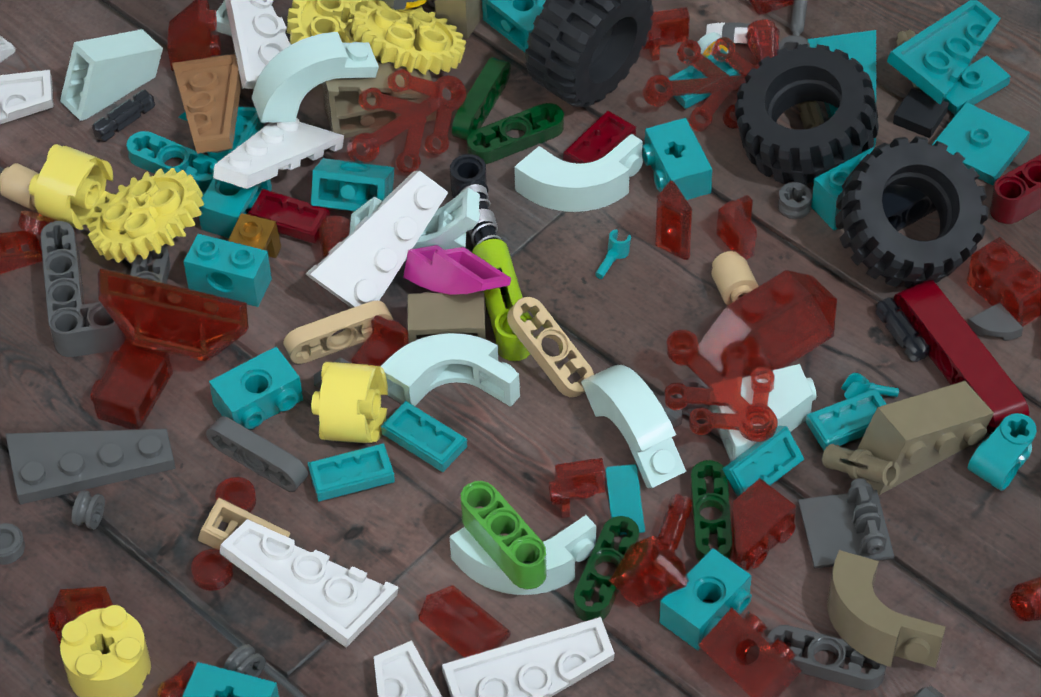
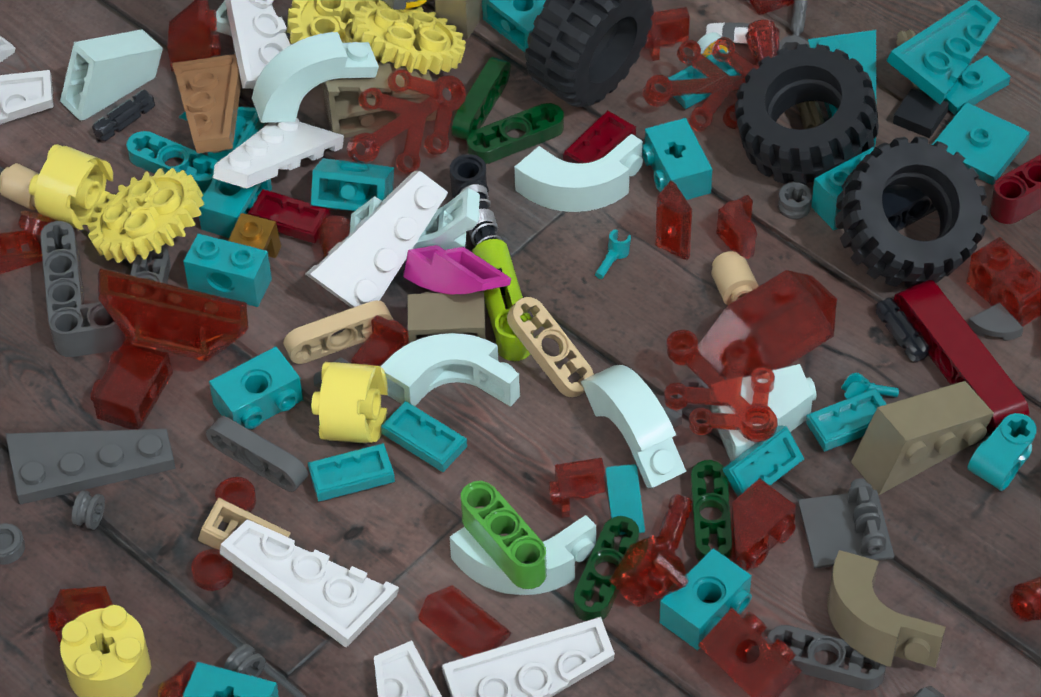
(878, 469): dark tan pin -> none

